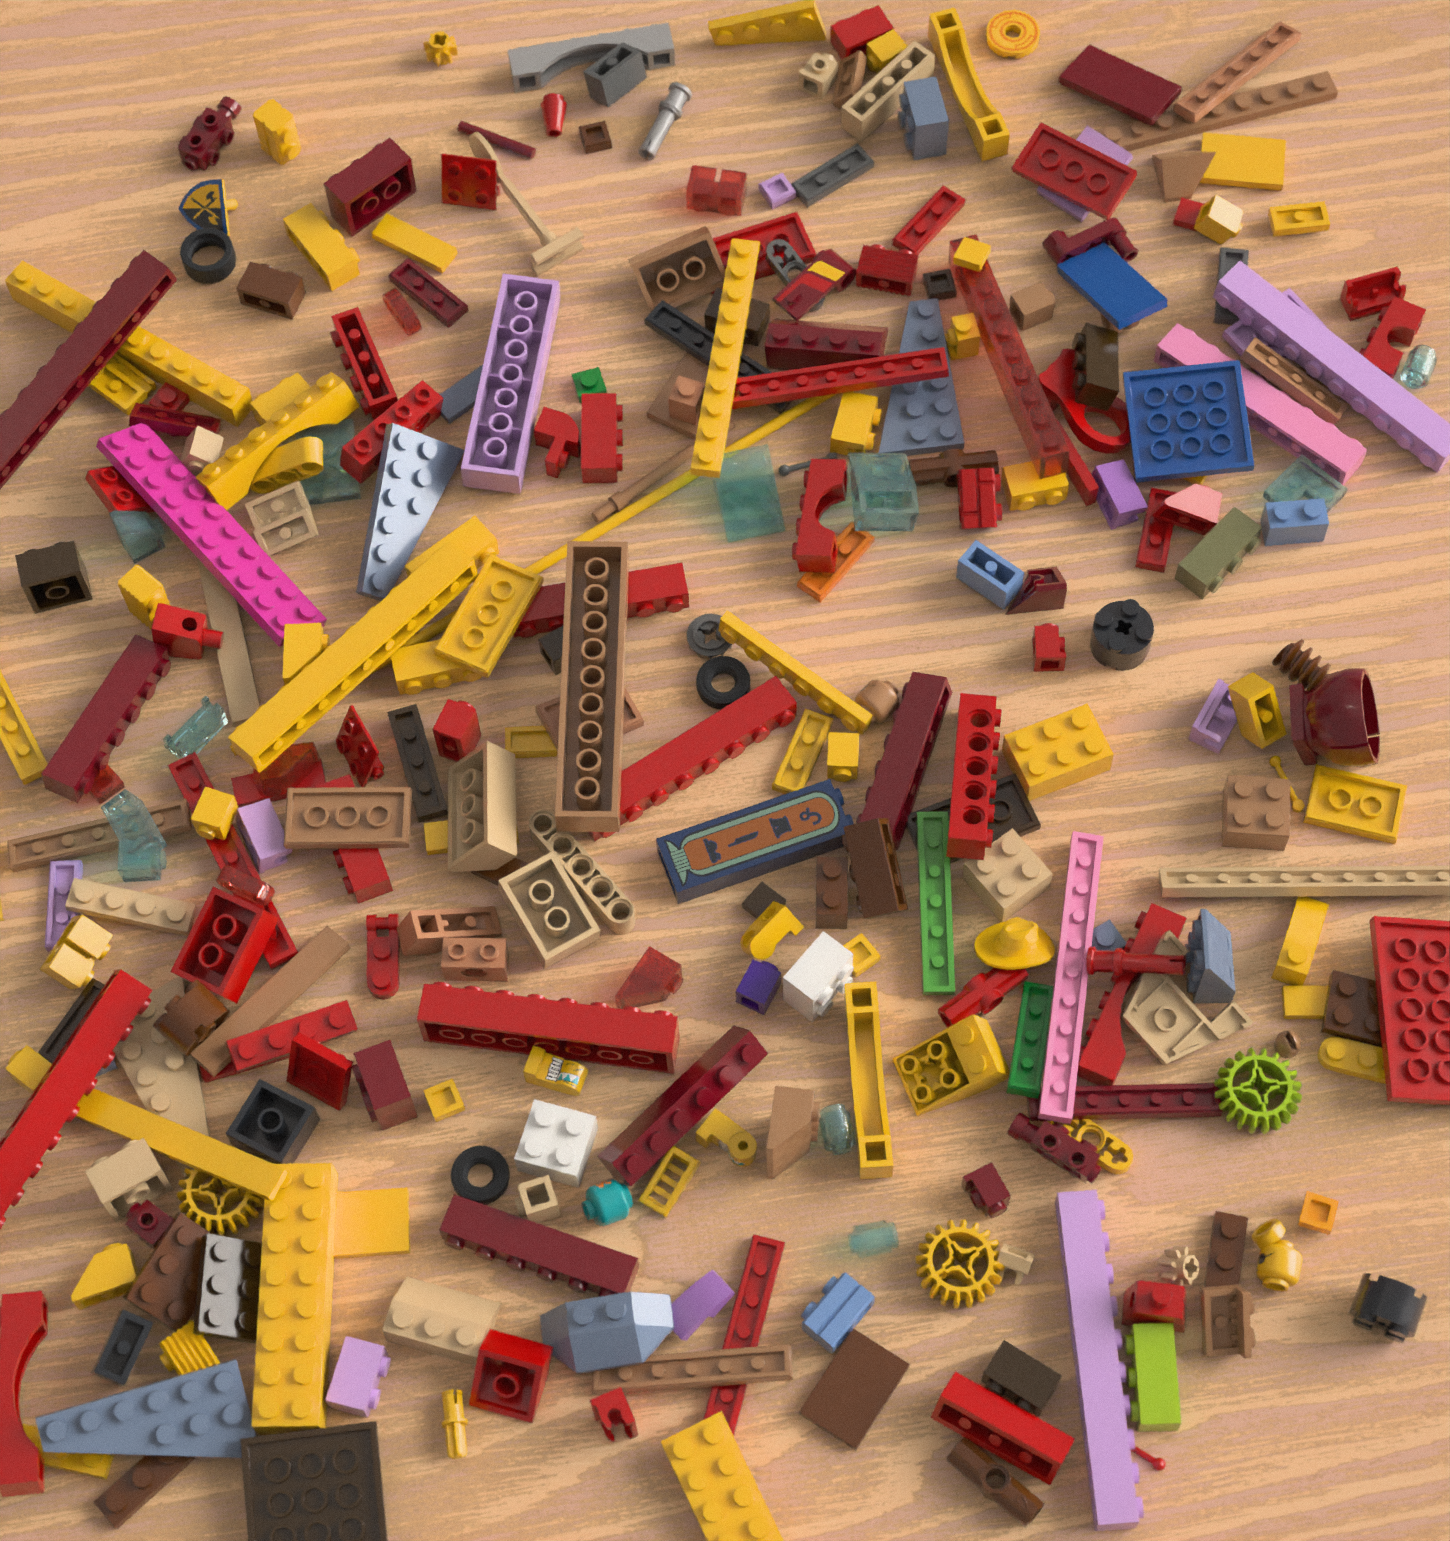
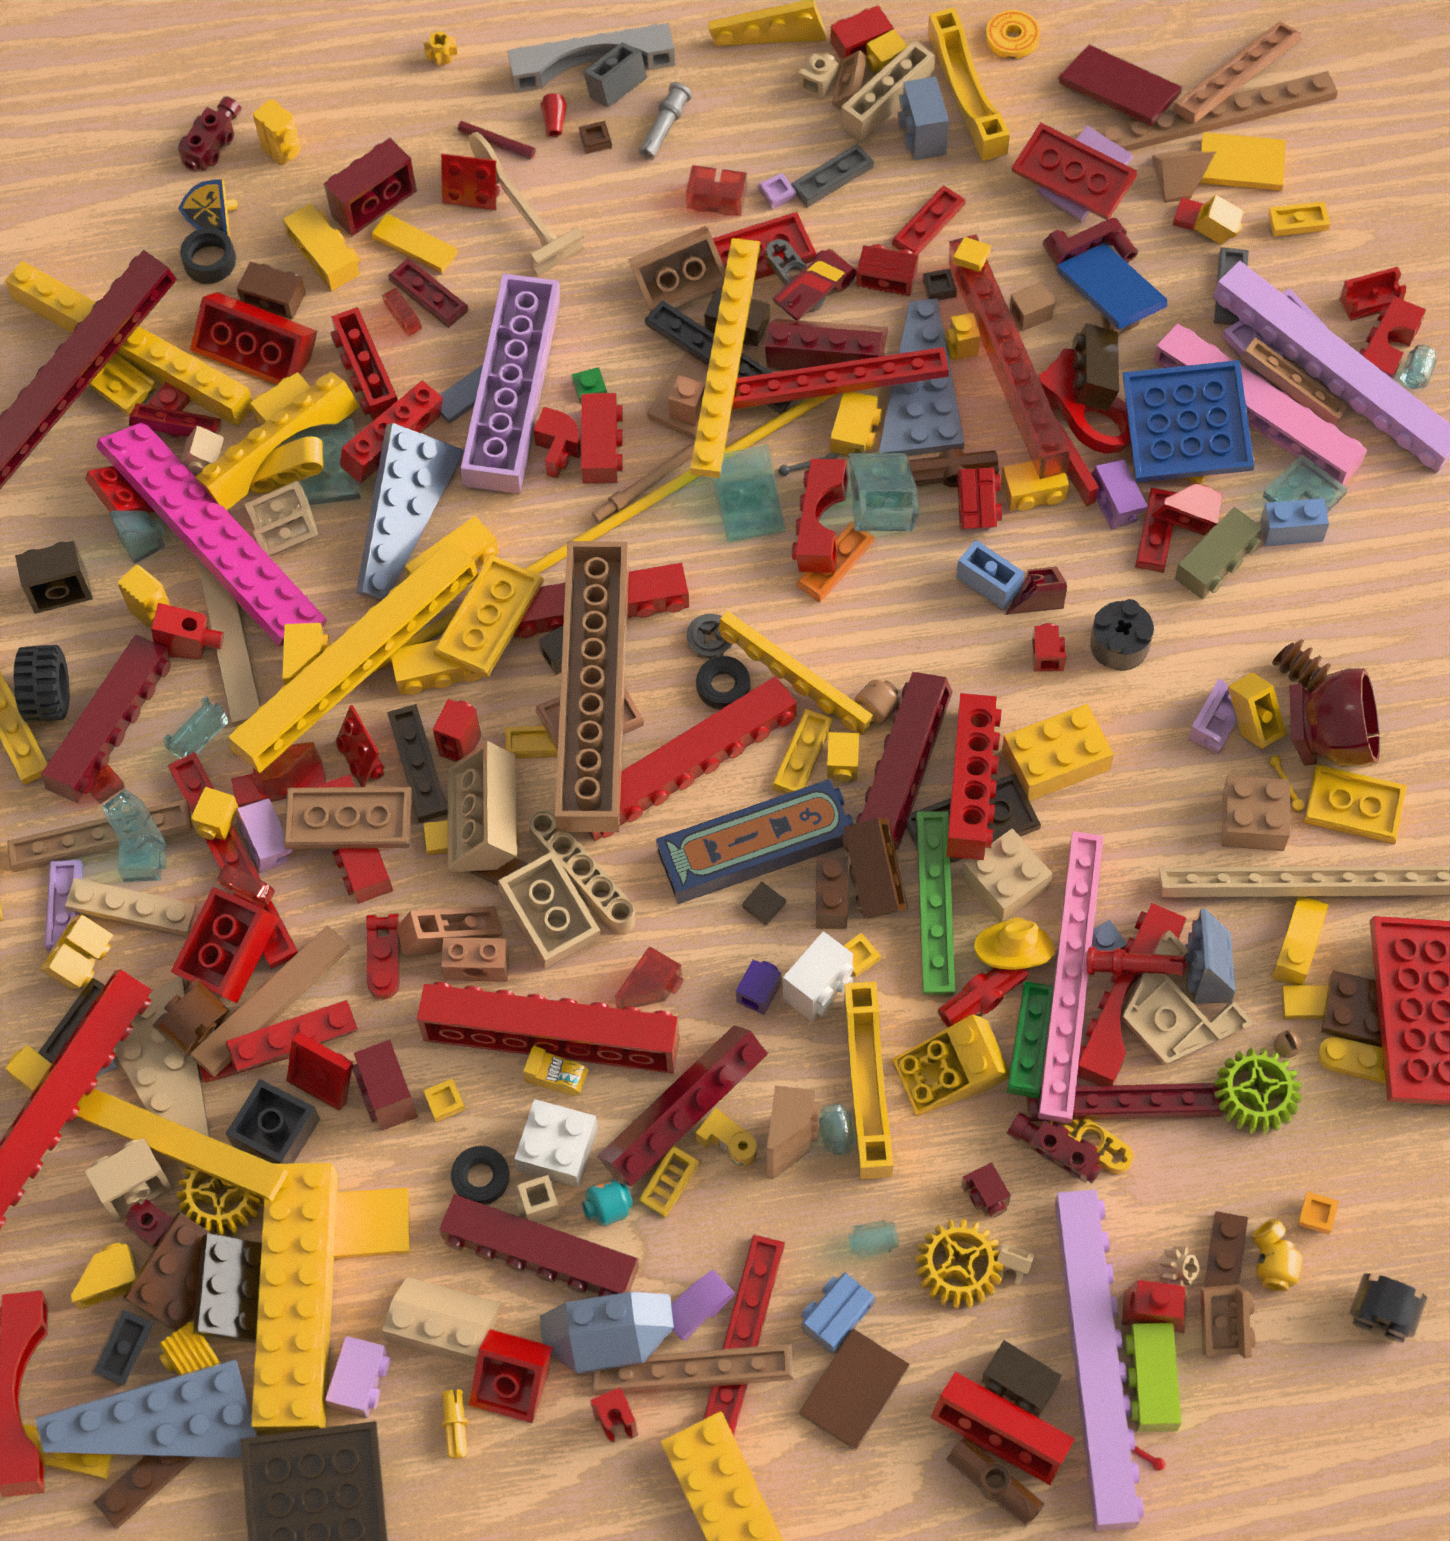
(41, 683): none -> black tyre
(251, 338): none -> red slope
(768, 930): yellow leg -> none

